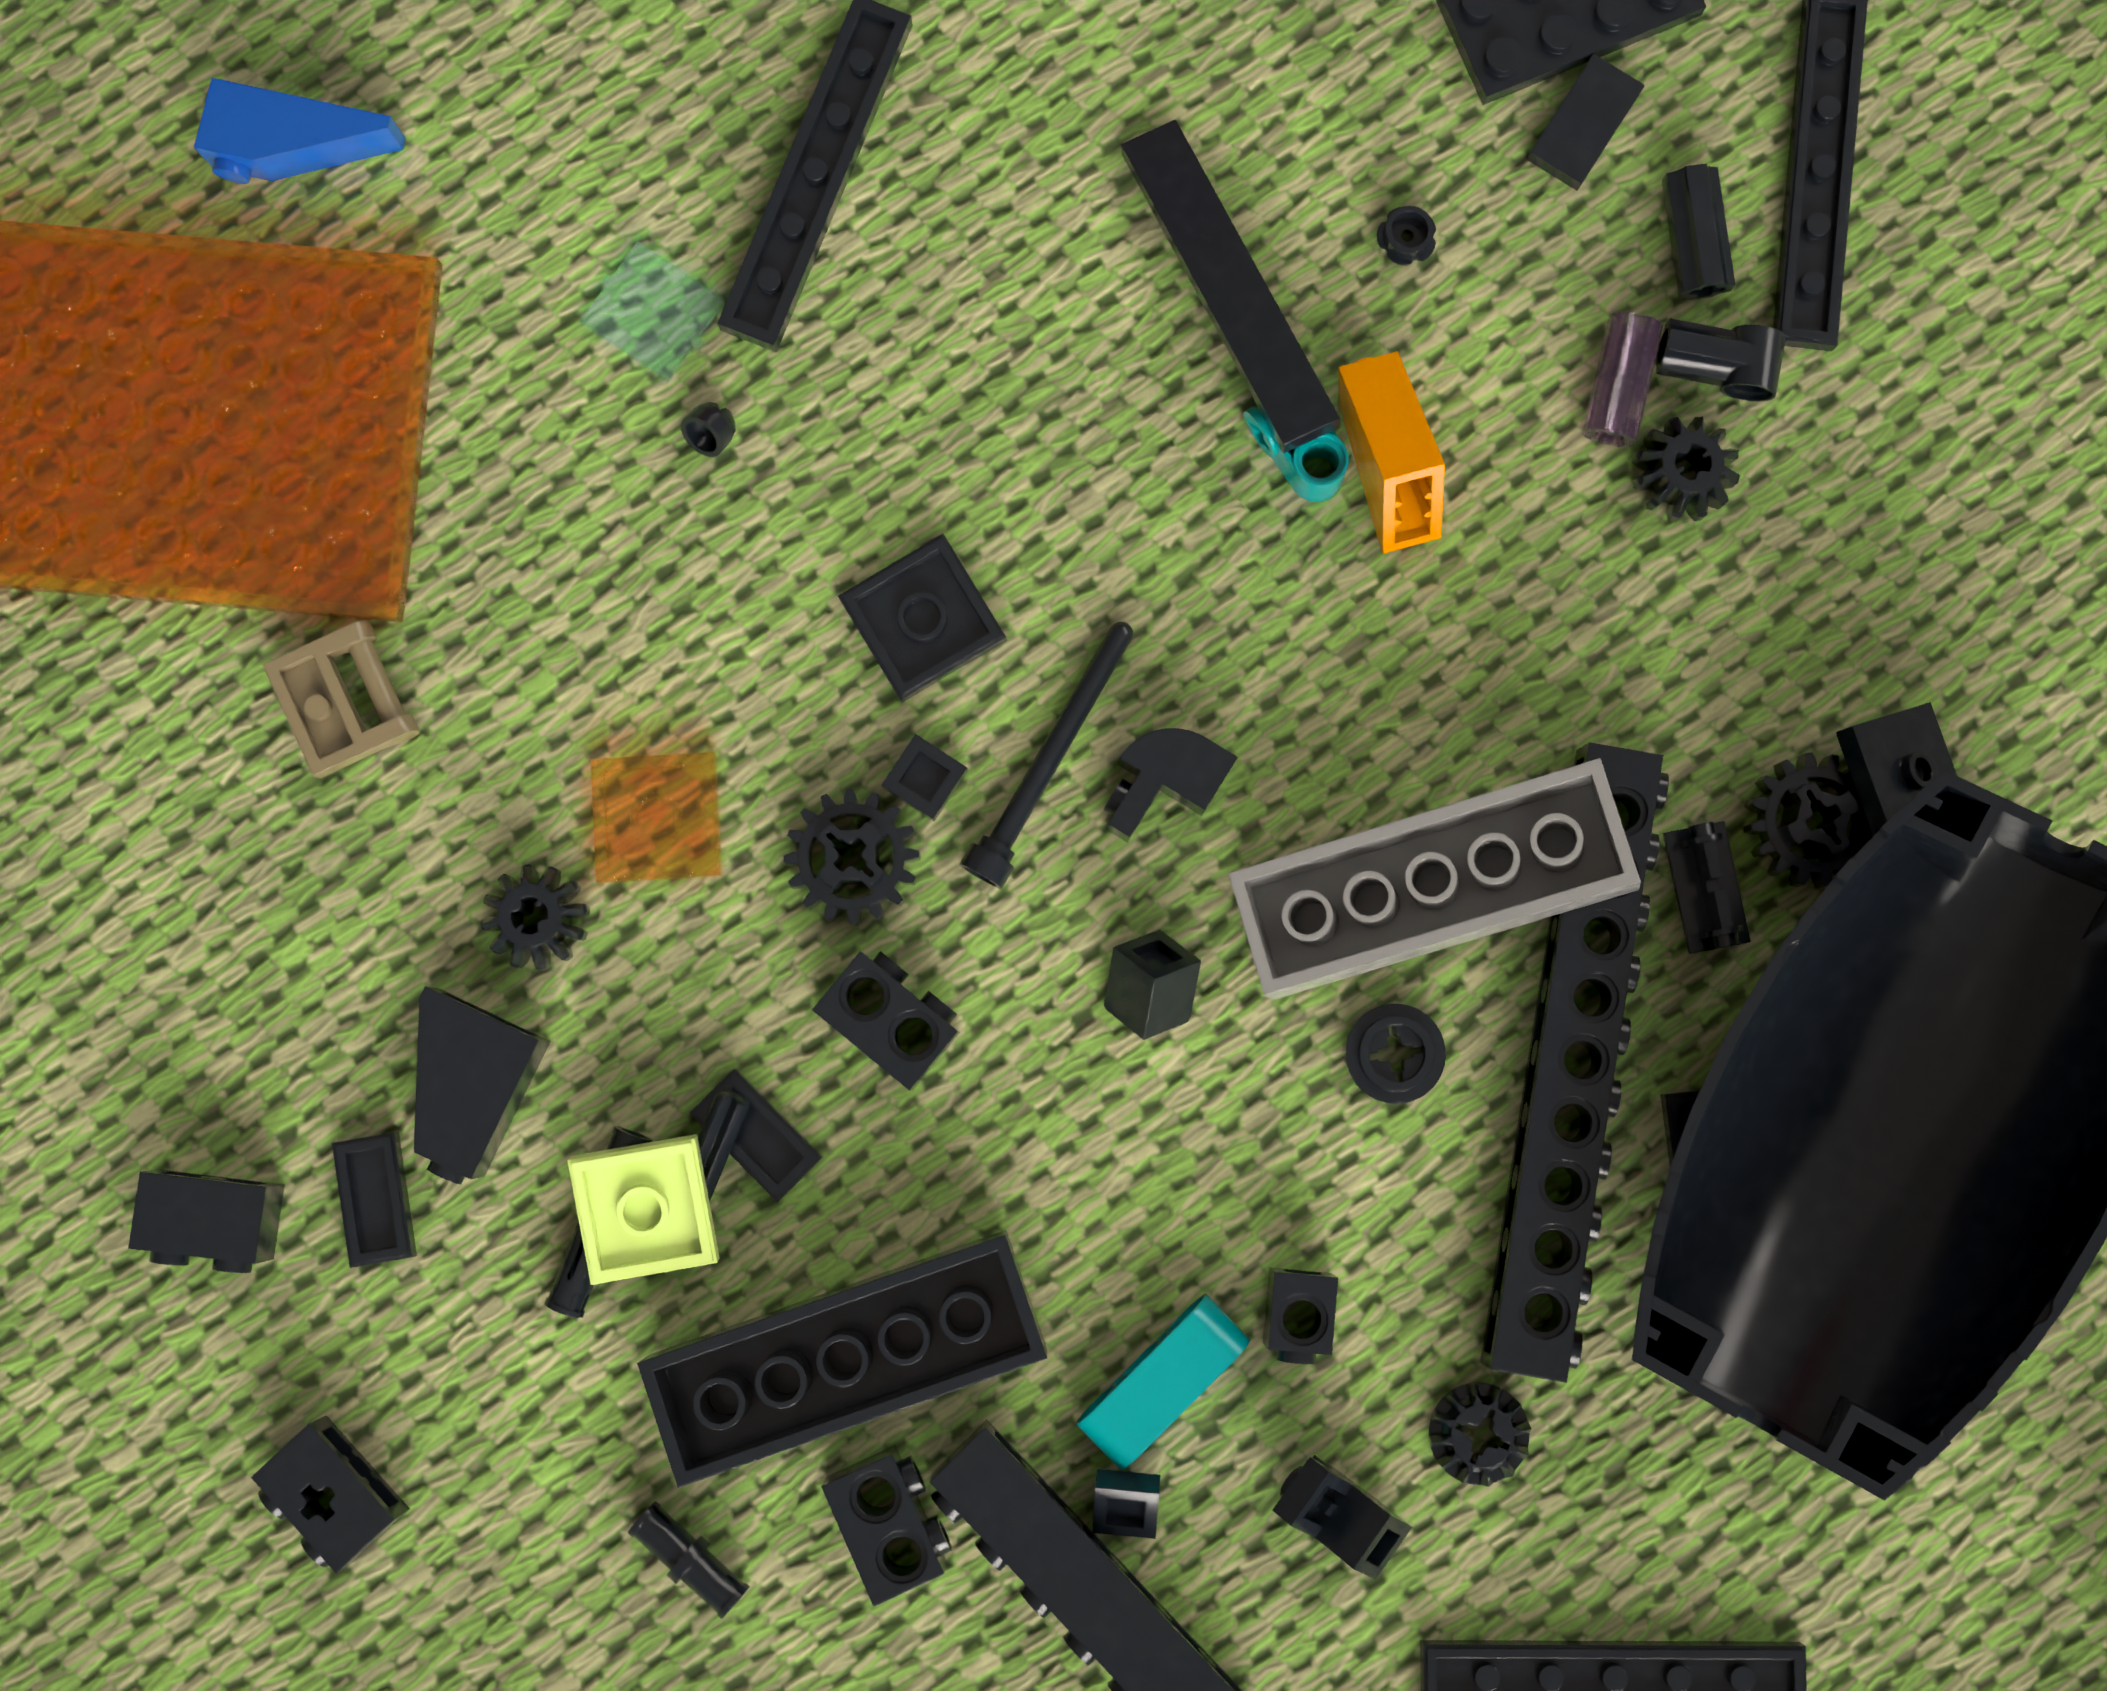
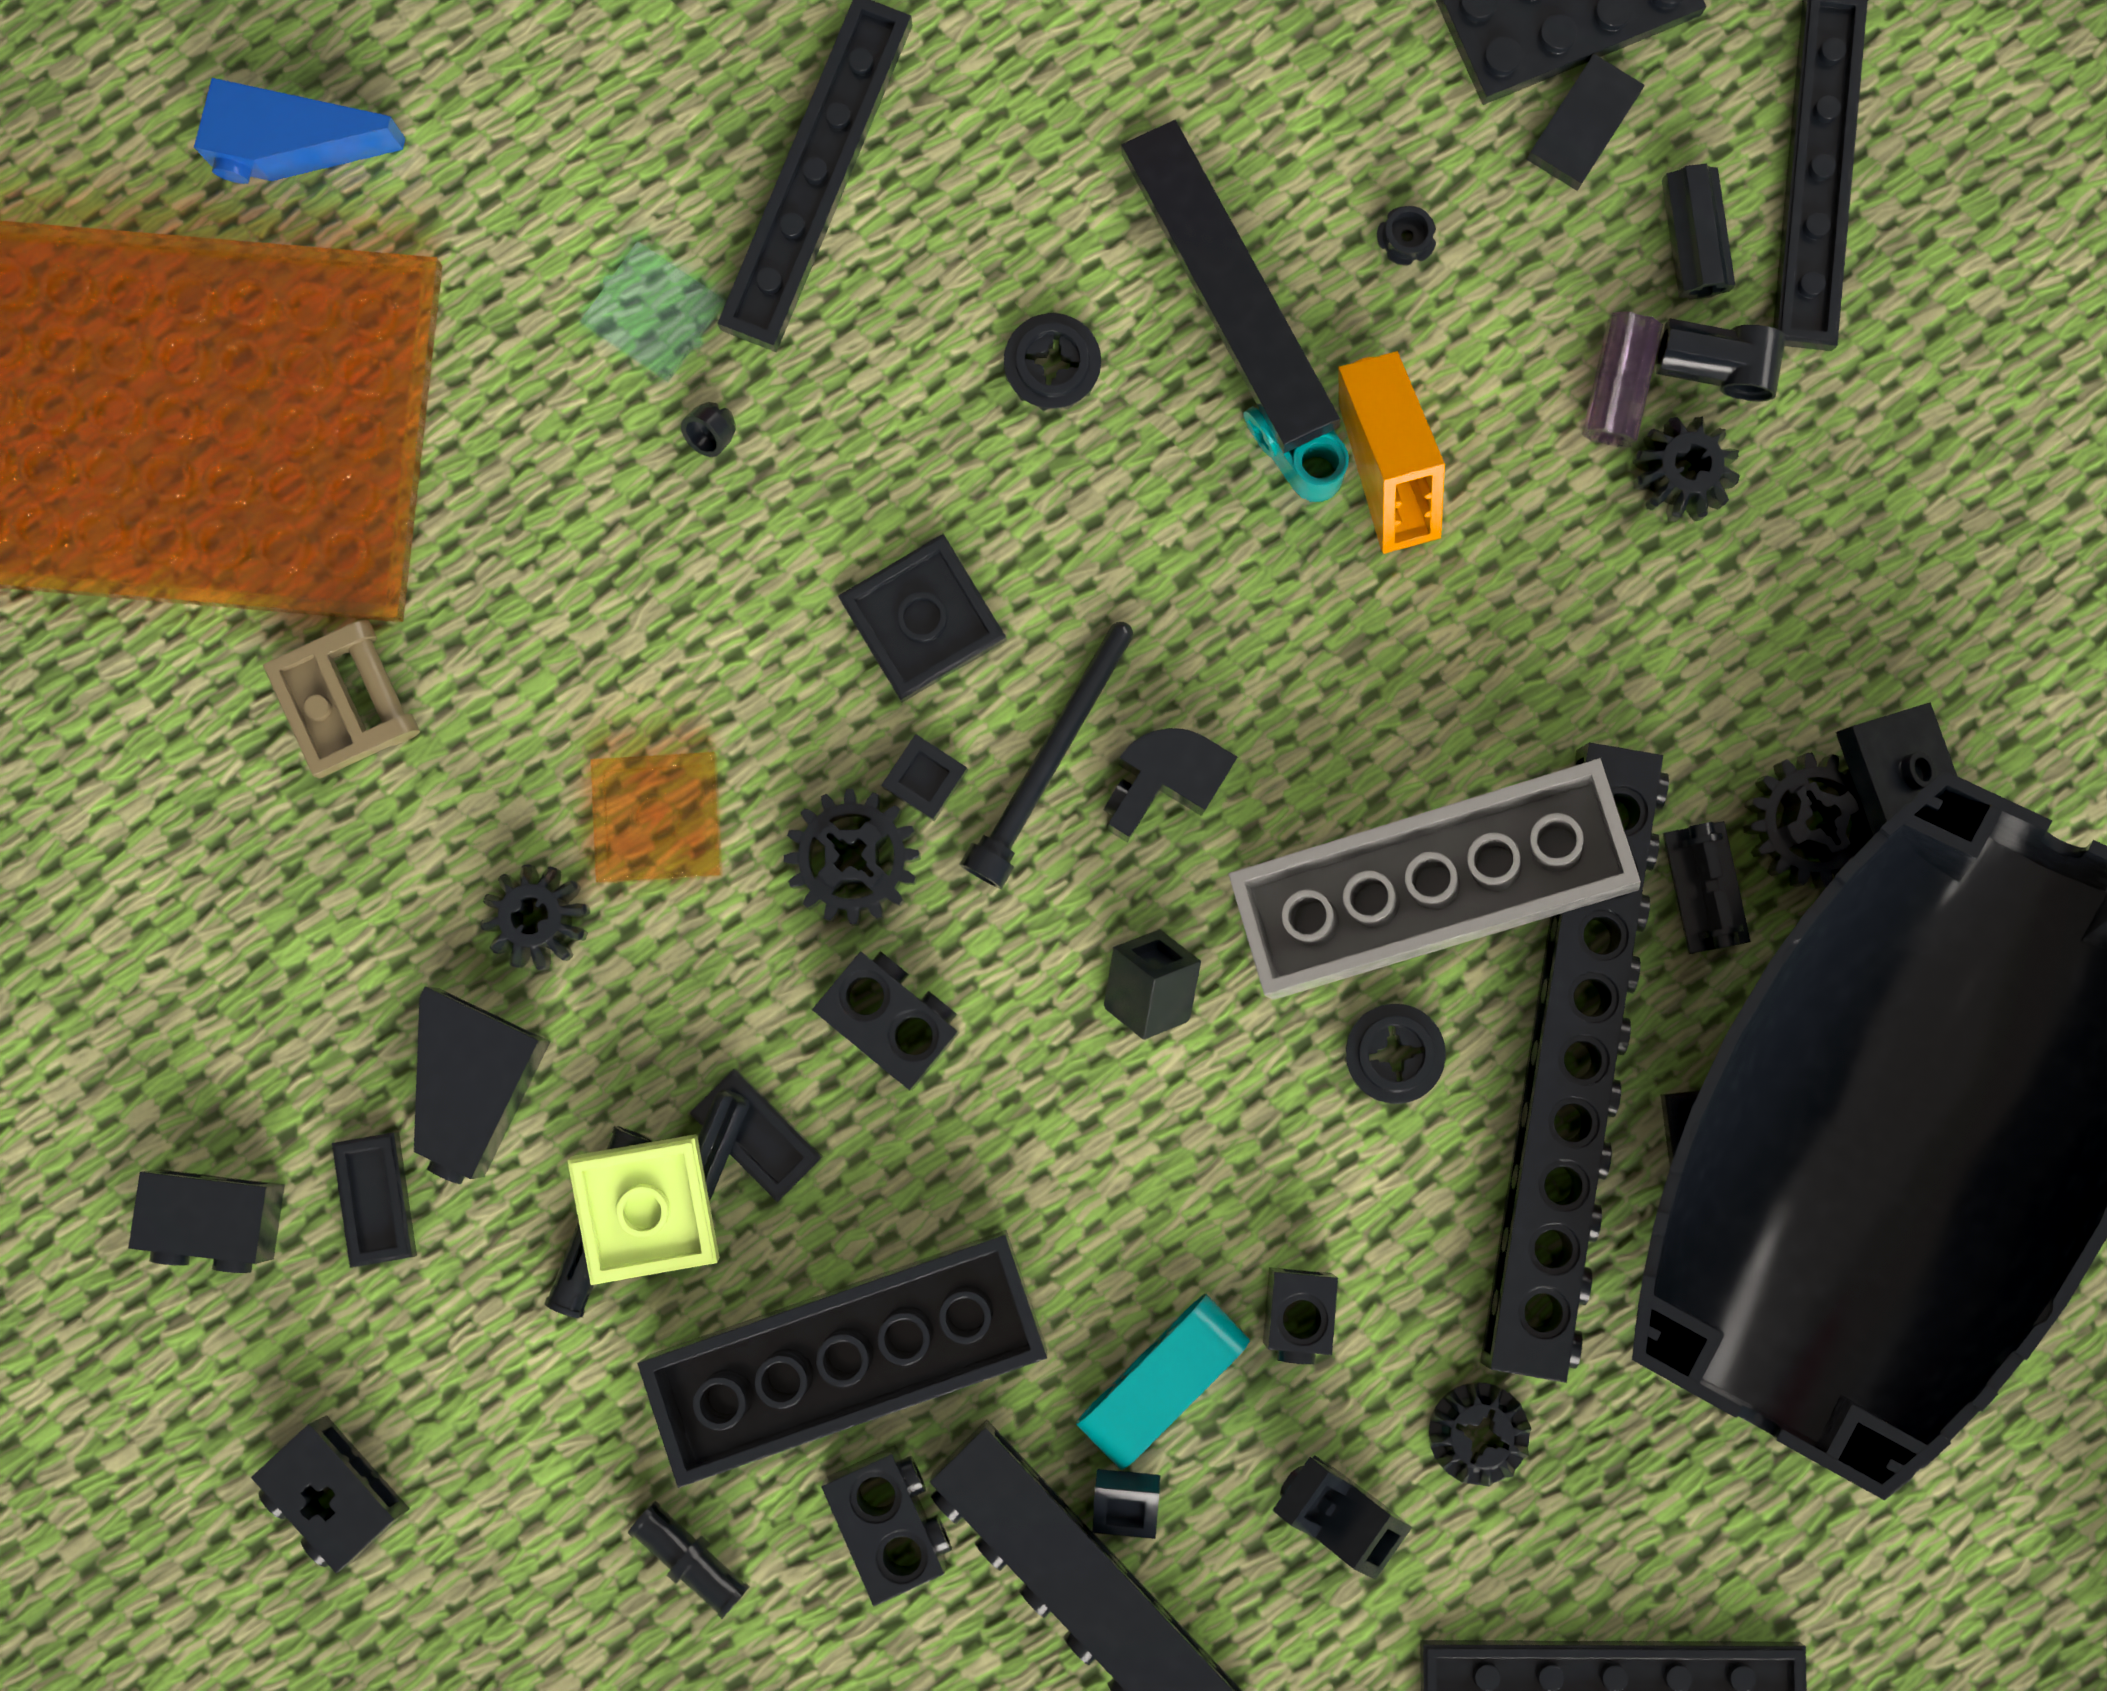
(1033, 341): none -> black gear

